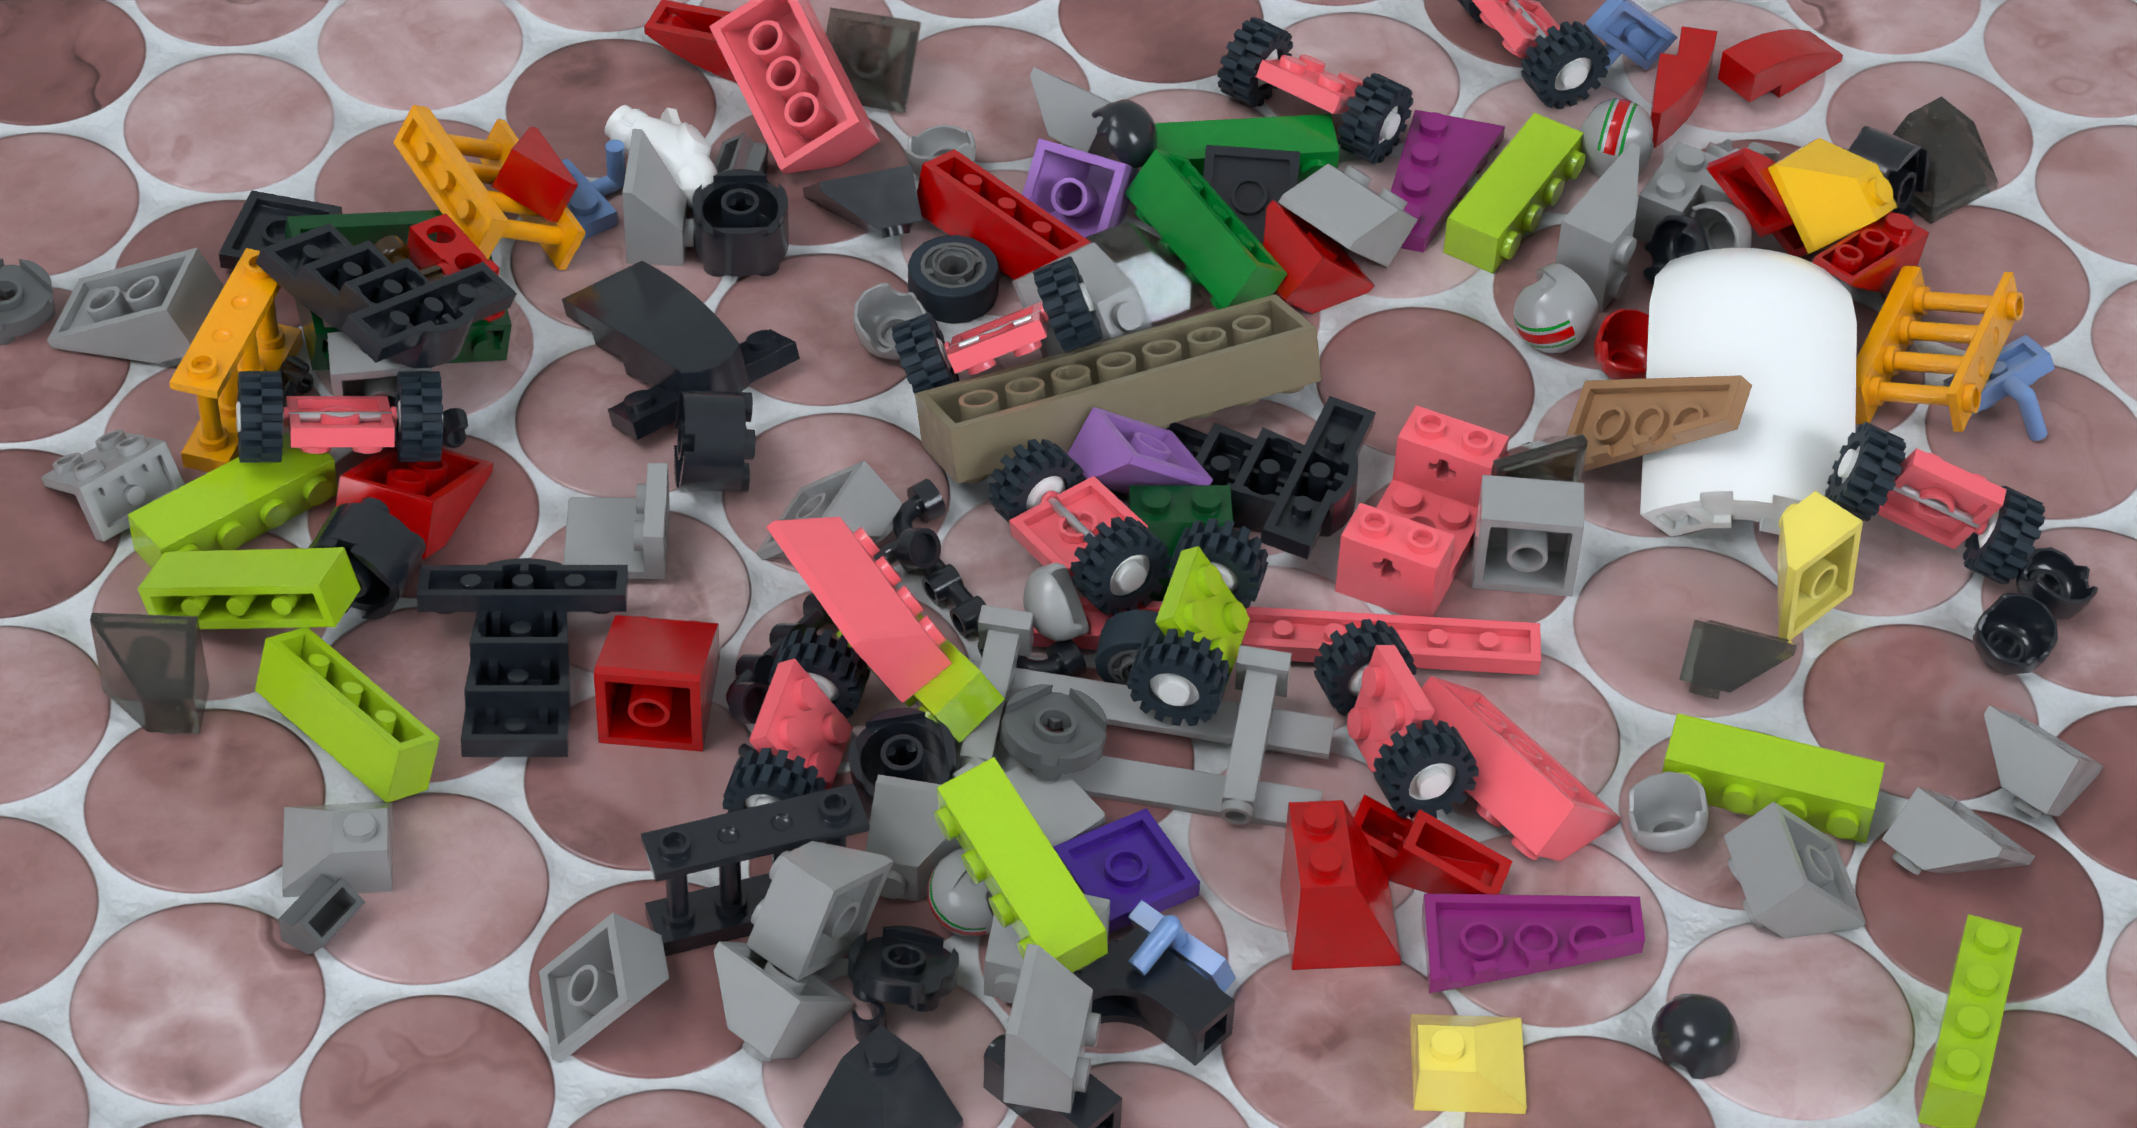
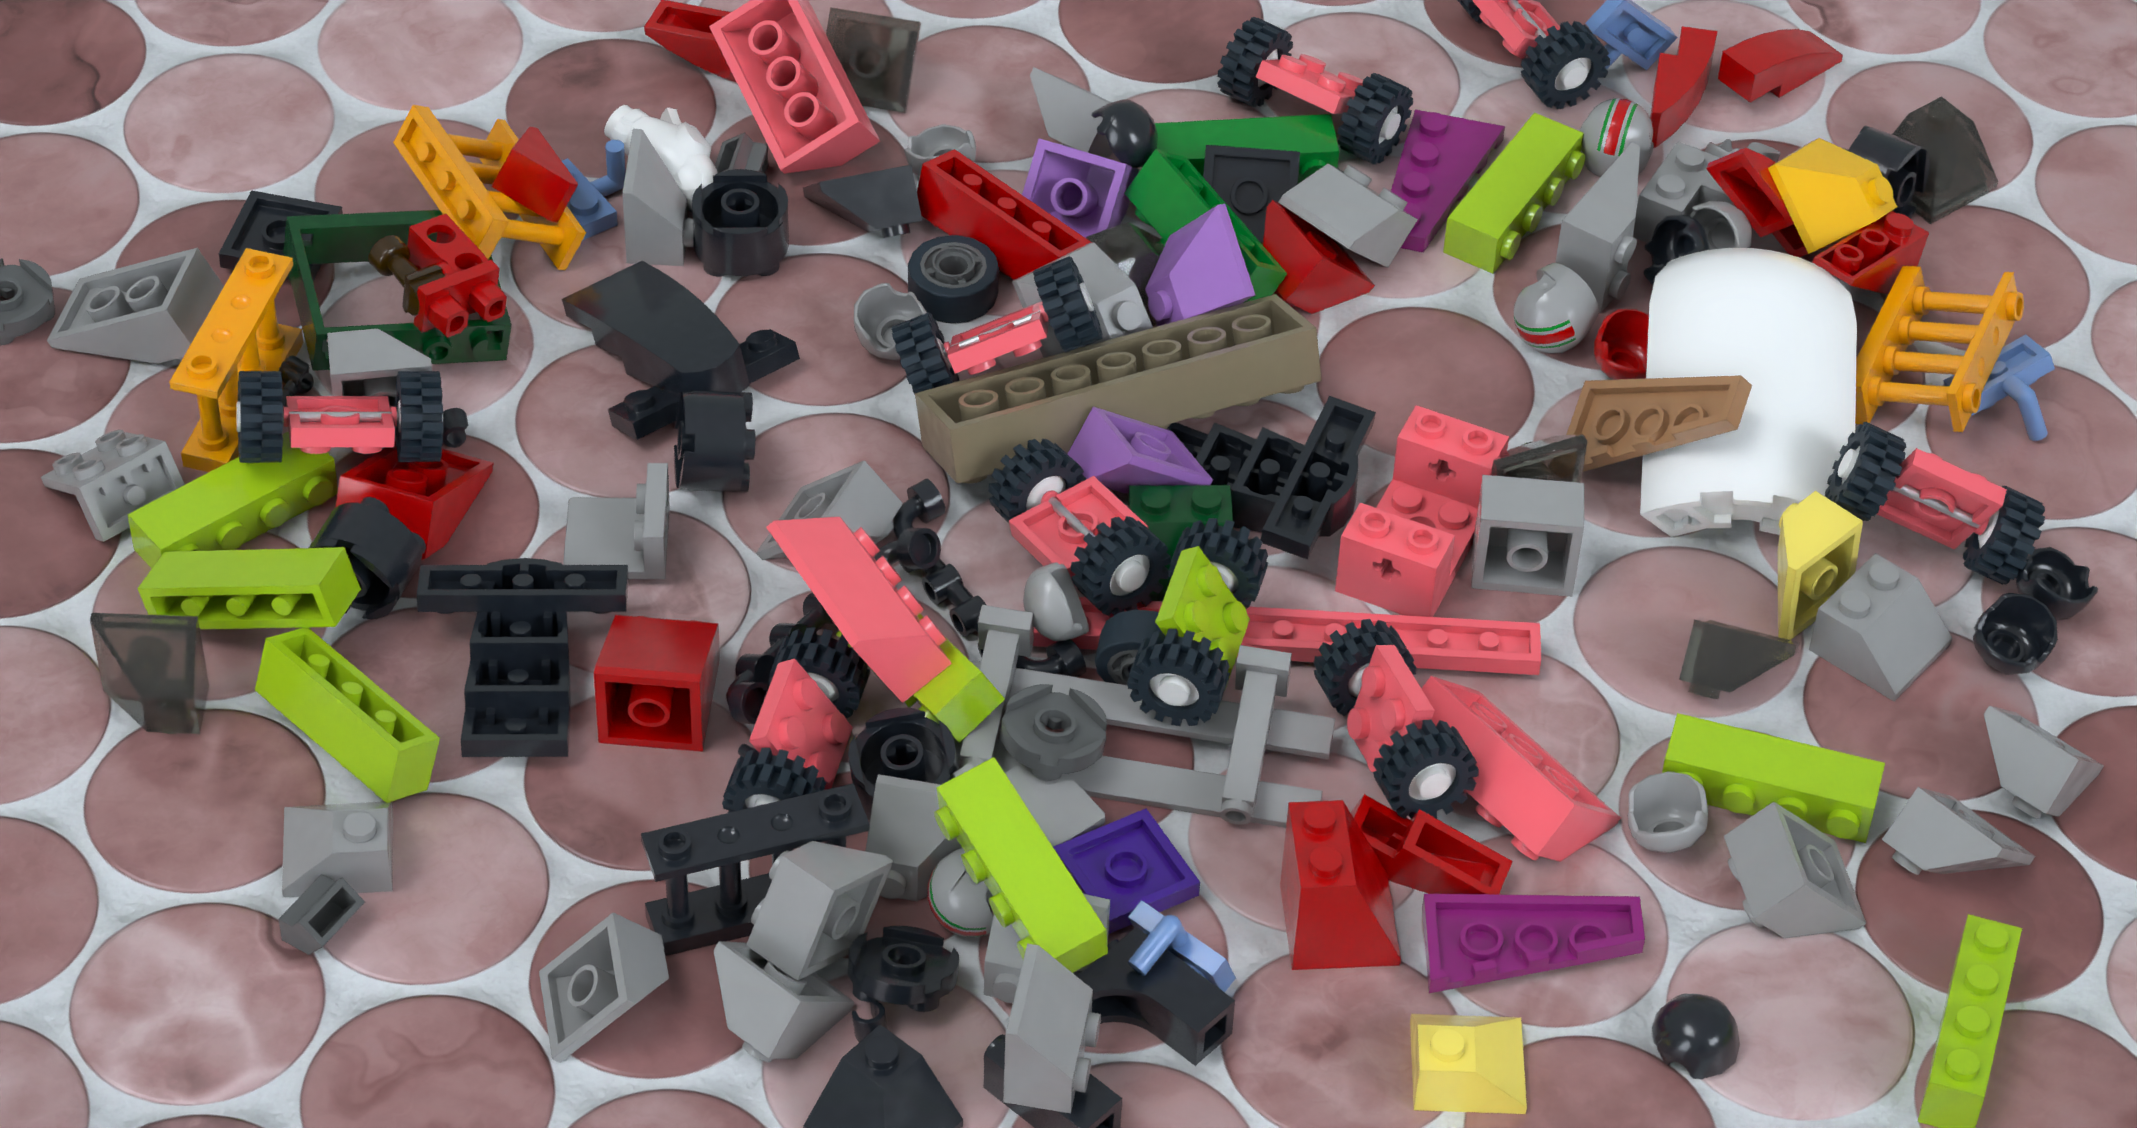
(382, 304): black slope -> none
(1199, 270): none -> medium lavender slope
(1880, 628): none -> light grey slope

